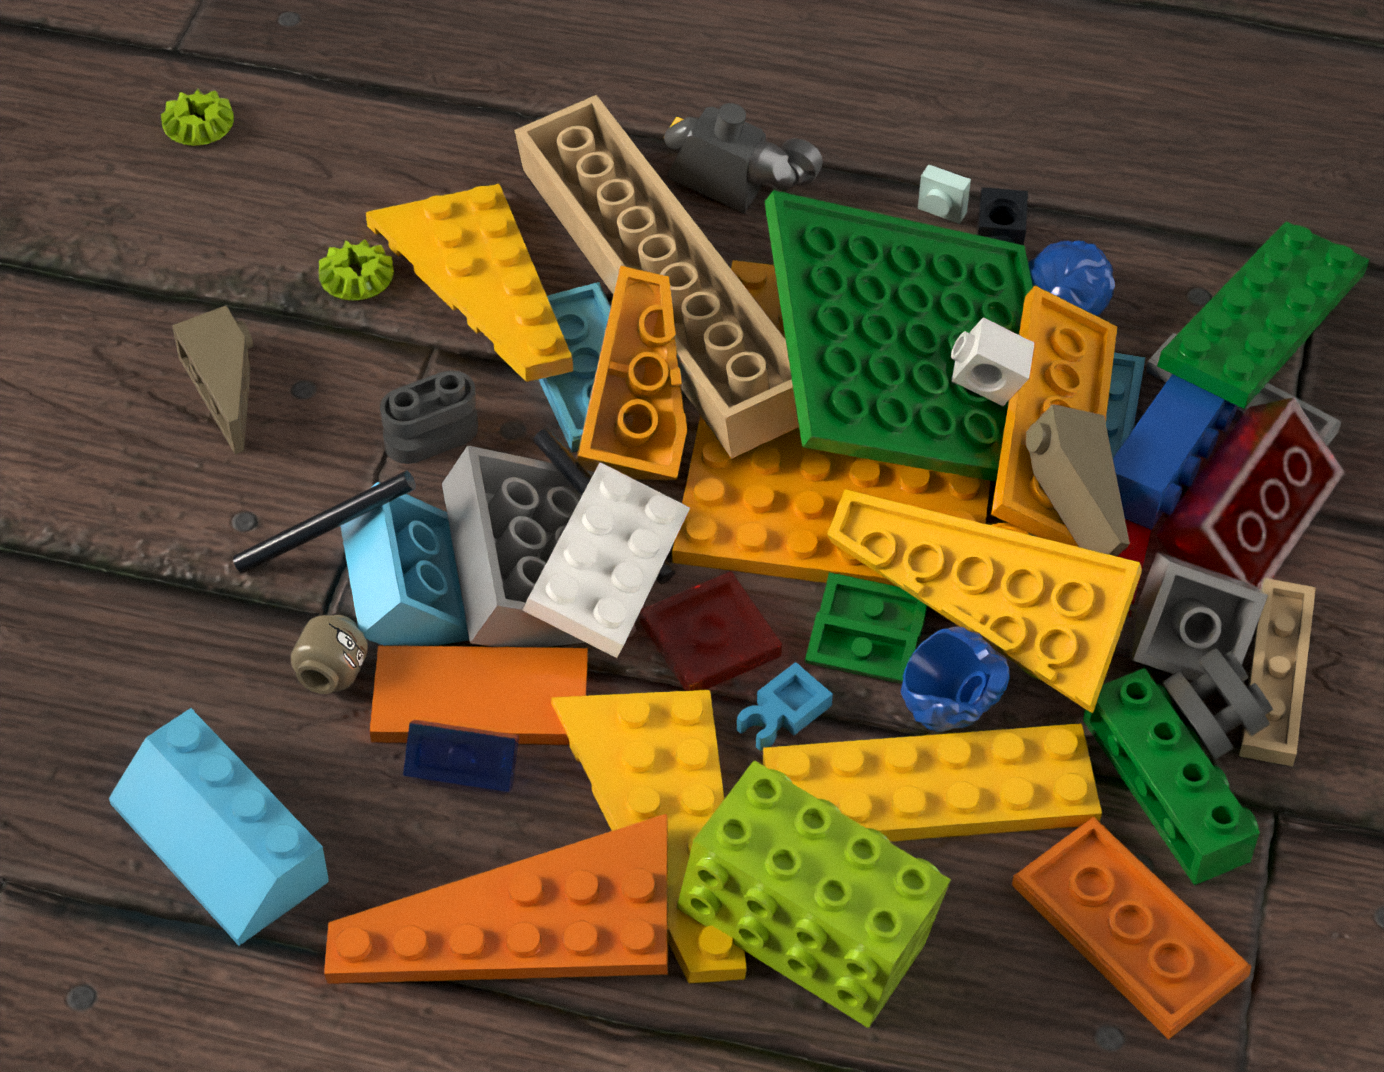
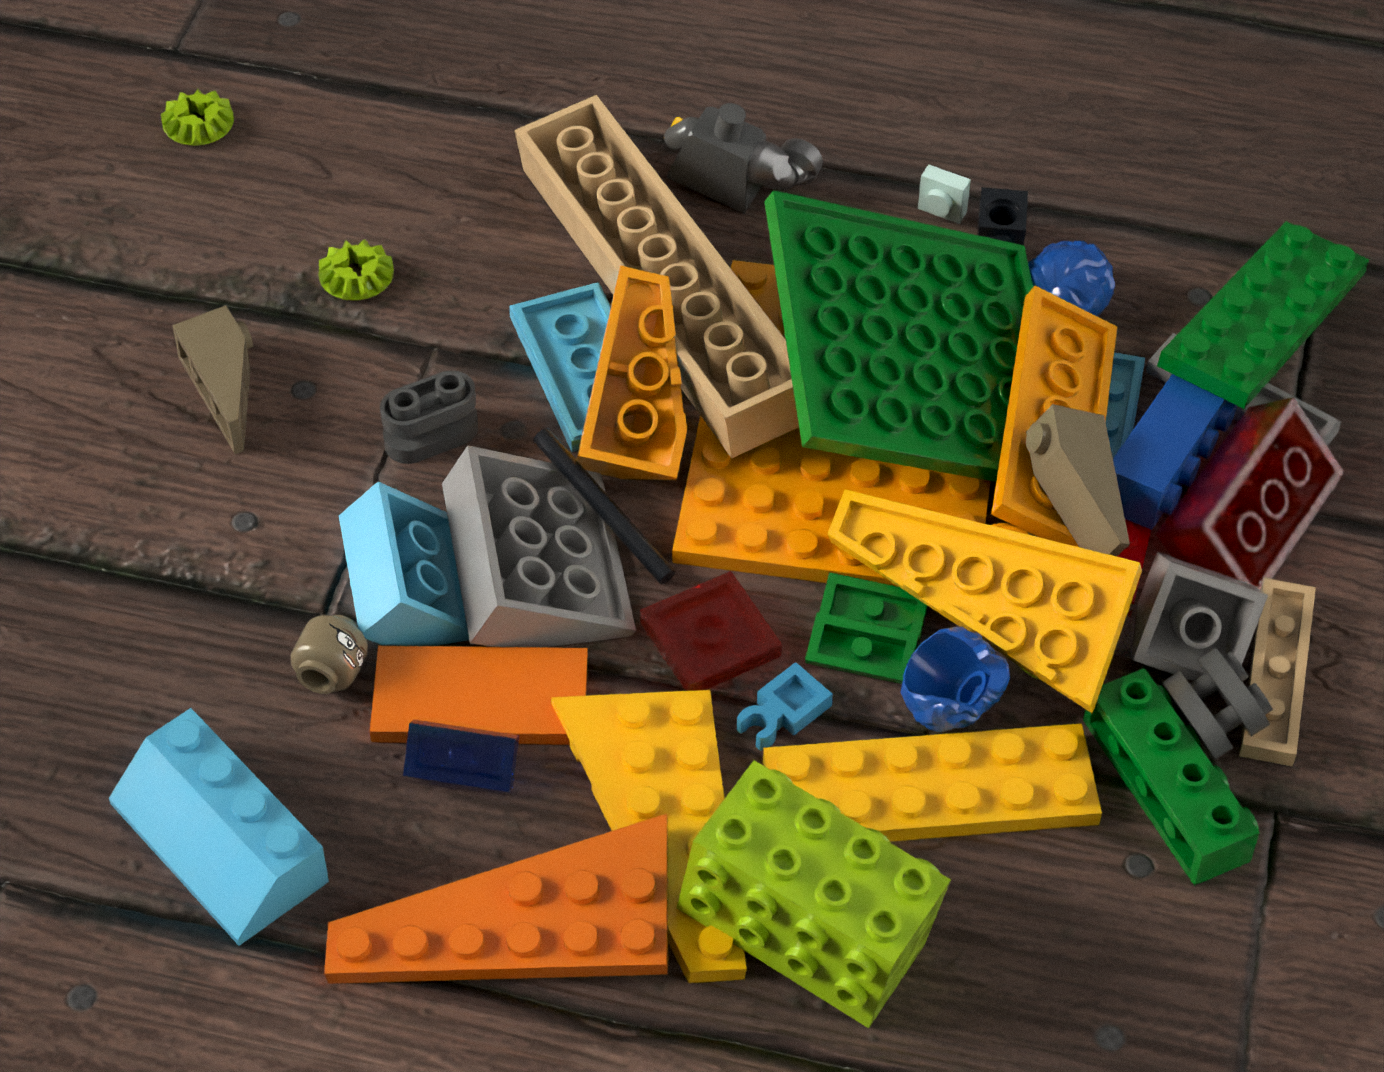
(324, 522): black bar -> none
(479, 264): yellow wing -> none
(606, 560): white plate -> none
(992, 361): white brick -> none
(1131, 927): orange tile -> none

